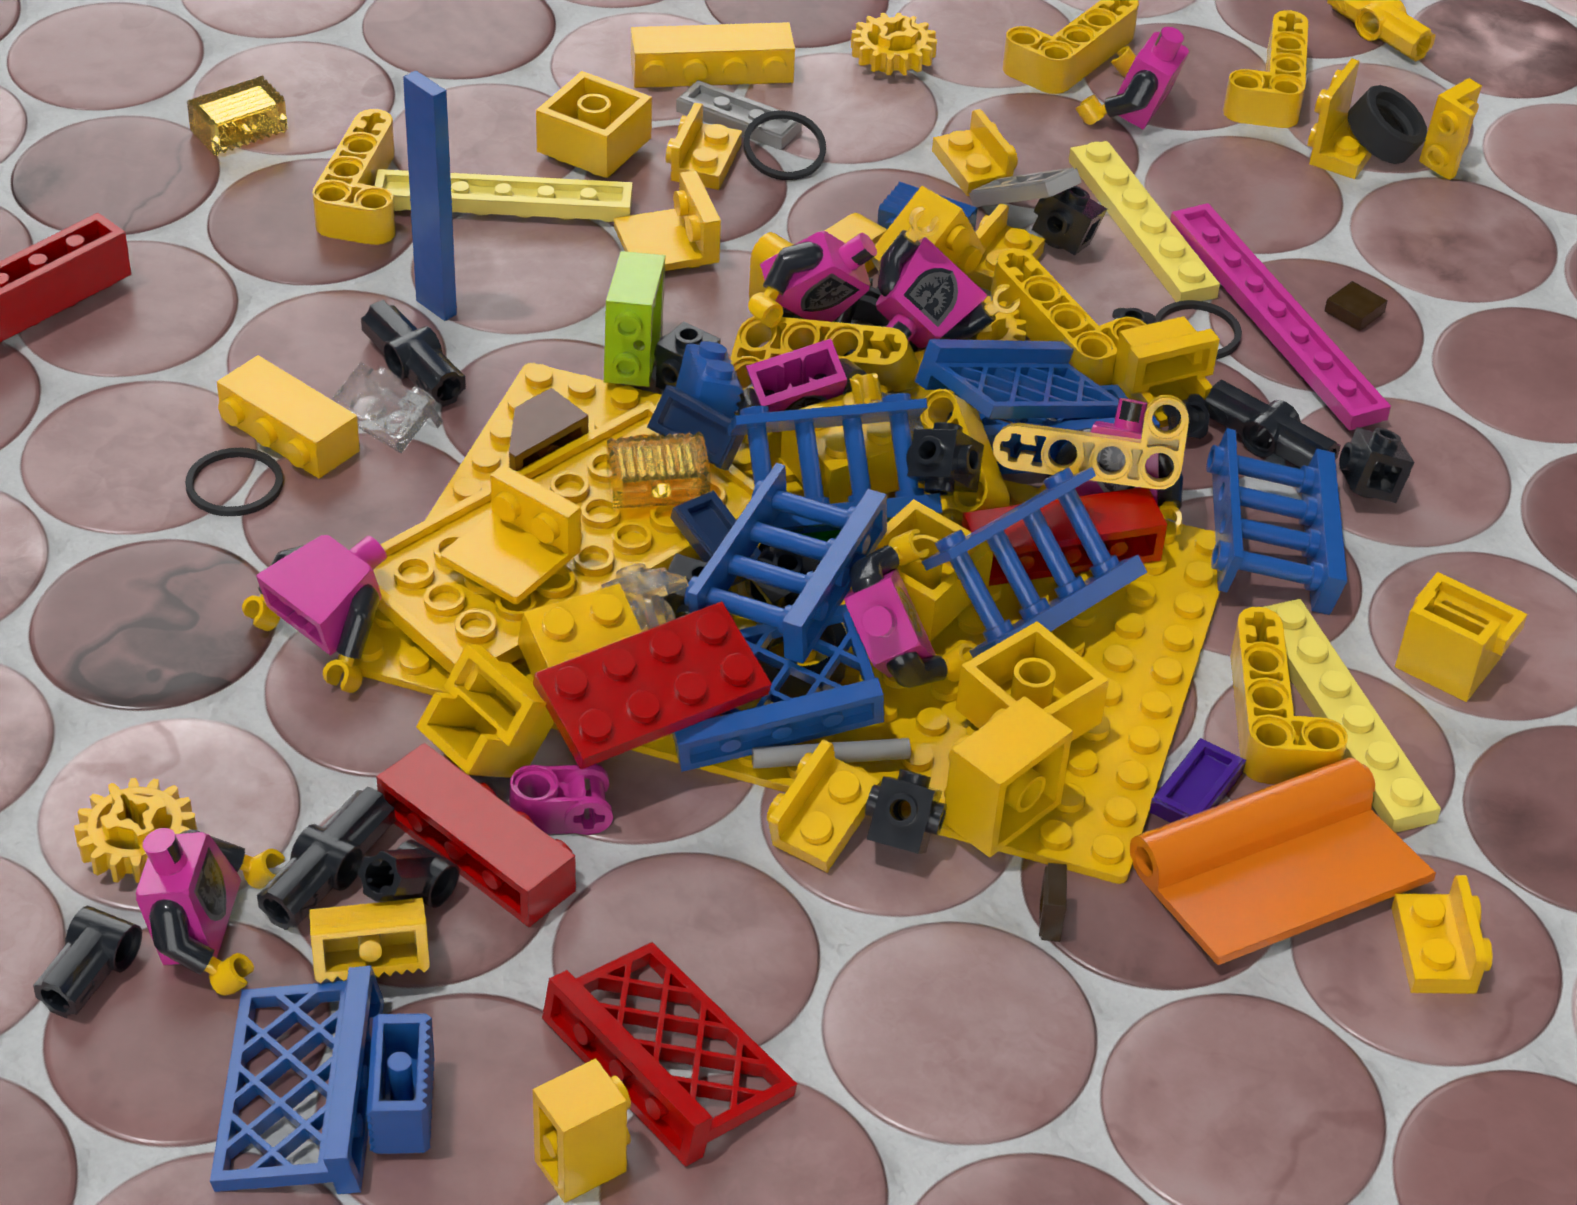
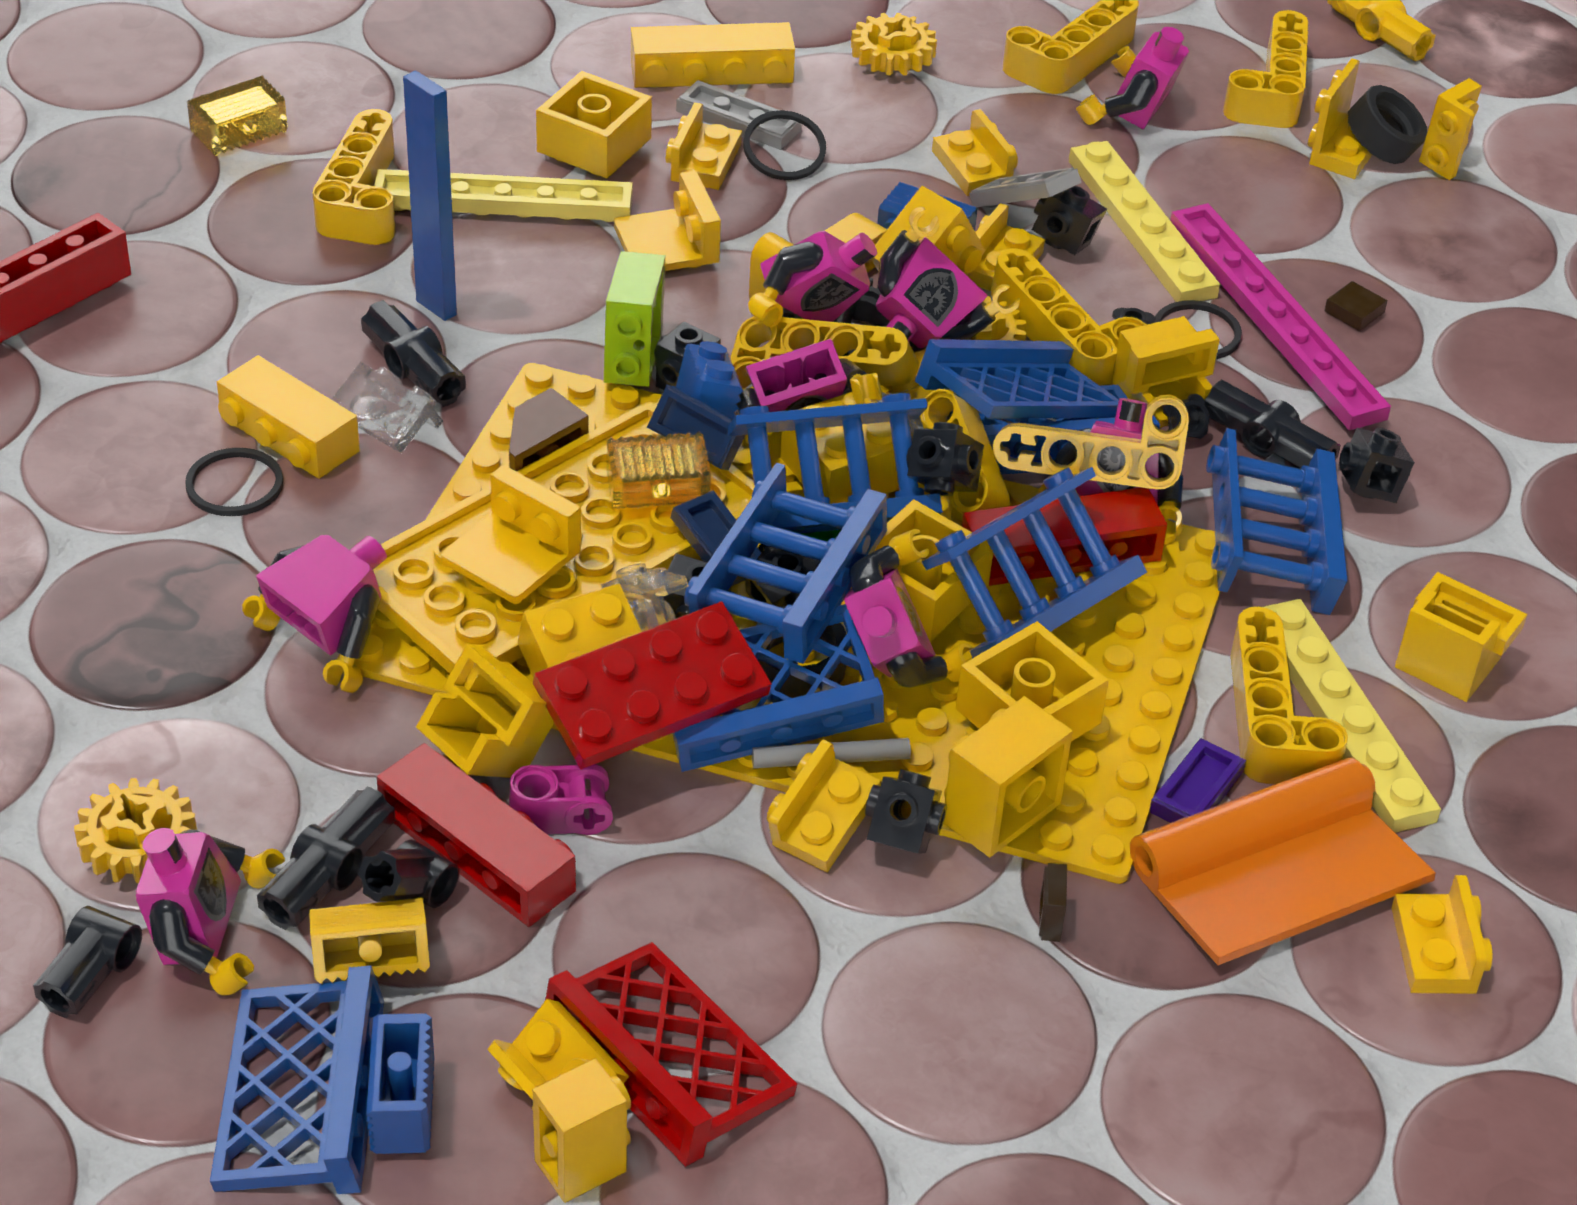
(548, 1048): none -> yellow bracket

